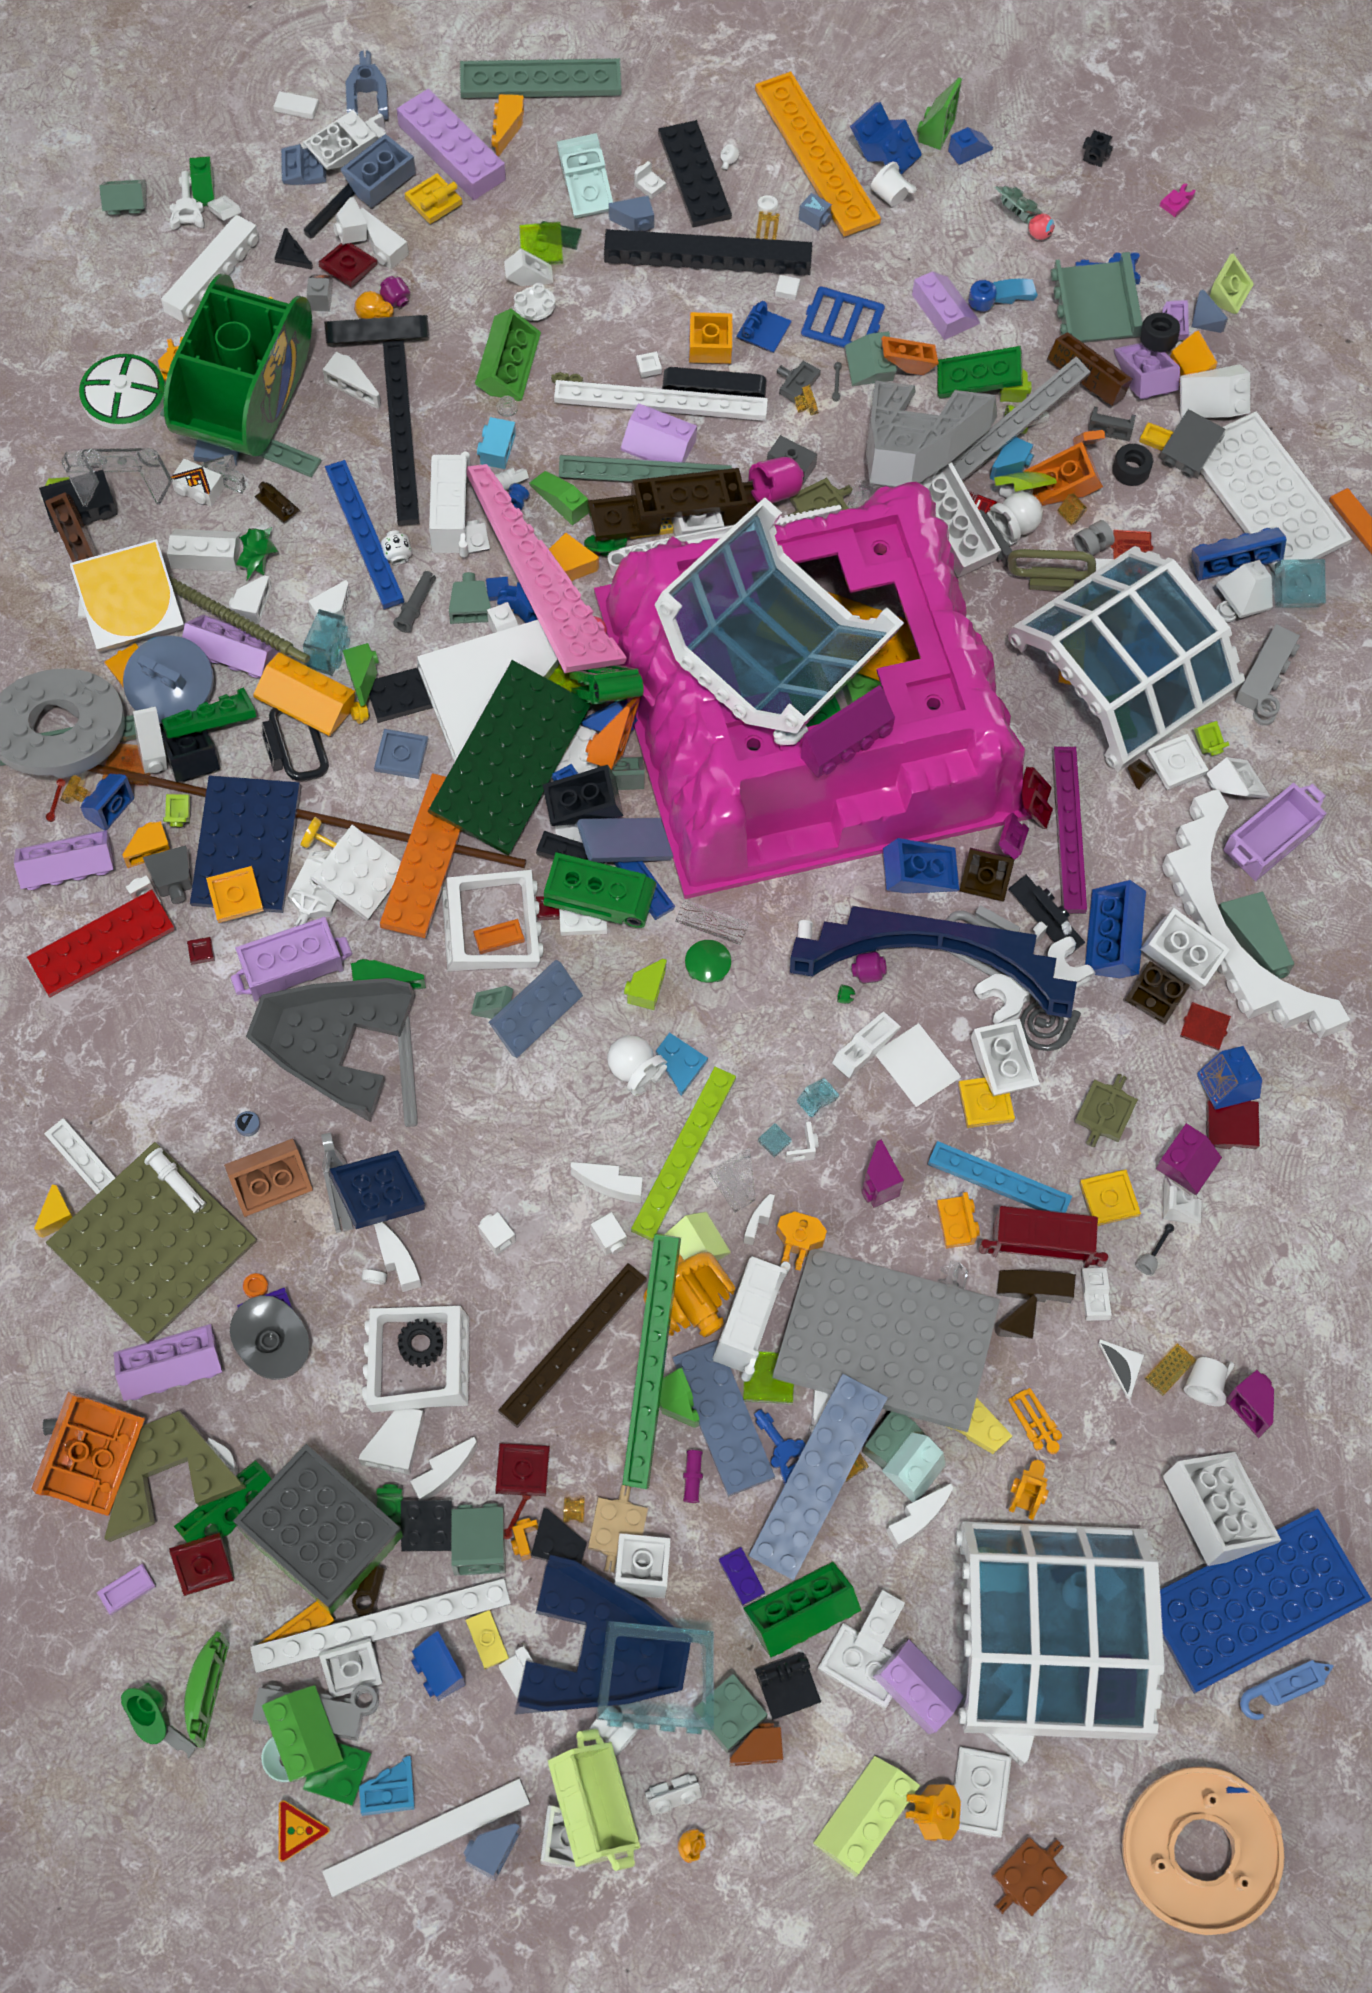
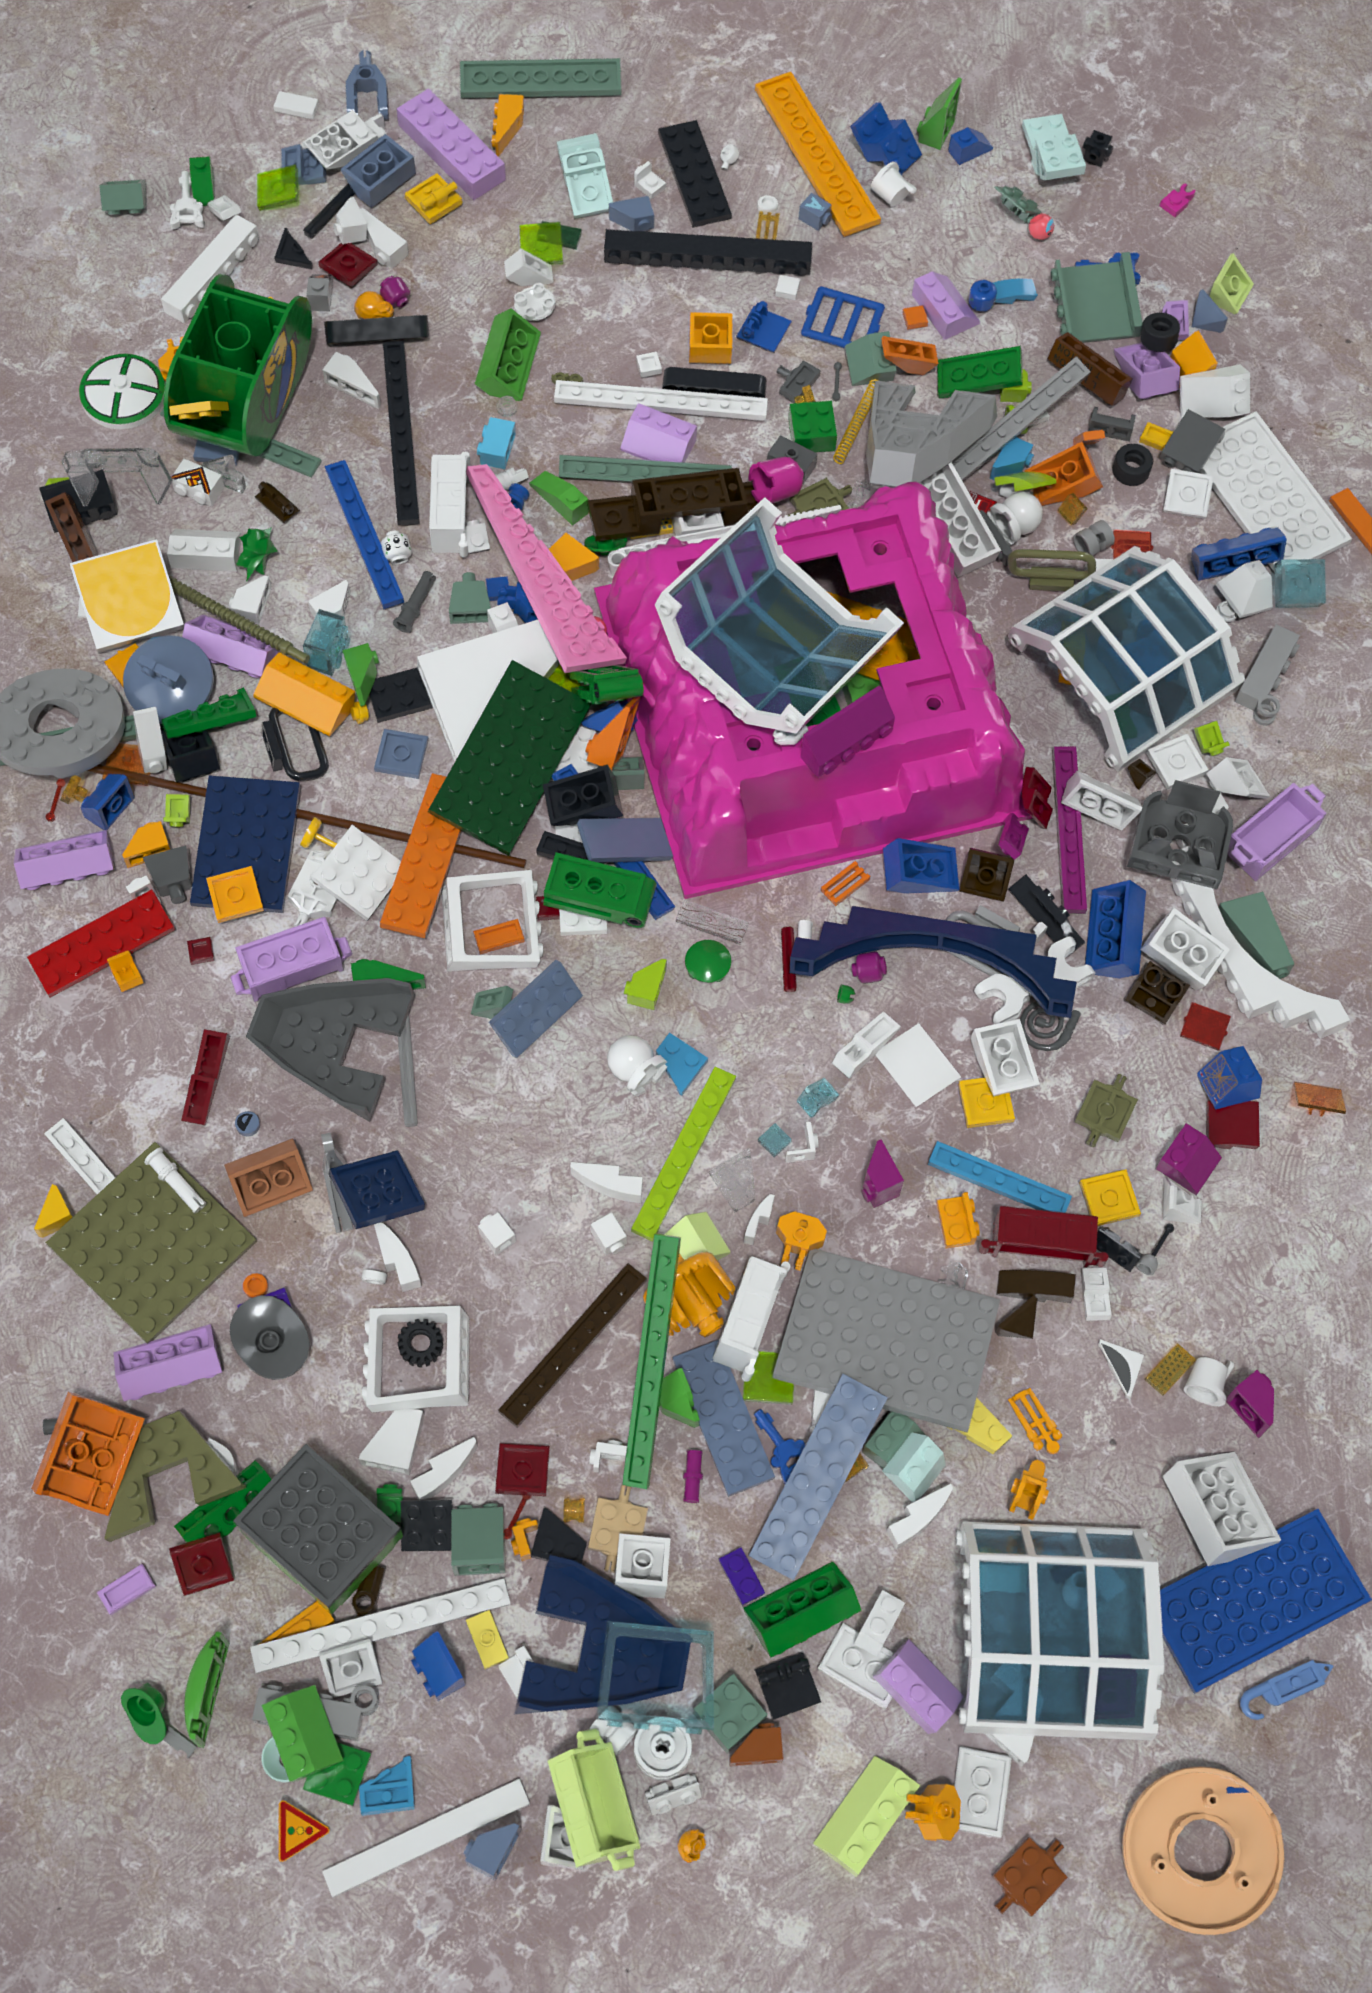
(124, 971): none -> light orange bracket
(199, 410): none -> yellow plate
(205, 1077): none -> dark red slope
(277, 187): none -> clear neon green tile
(612, 1450): none -> white bracket
(658, 1764): none -> white wheel
(787, 939): none -> dark red axle
(813, 425): none -> green brick
(853, 421): none -> yellow piece
(858, 872): none -> orange tile
(915, 317): none -> orange tile
(1052, 148): none -> light aqua piece
(1100, 801): none -> white slope
(1123, 1254): none -> black hinge
(1188, 493): none -> white tile
(1205, 829): none -> dark grey piece
(1319, 1098): none -> clear orange piece

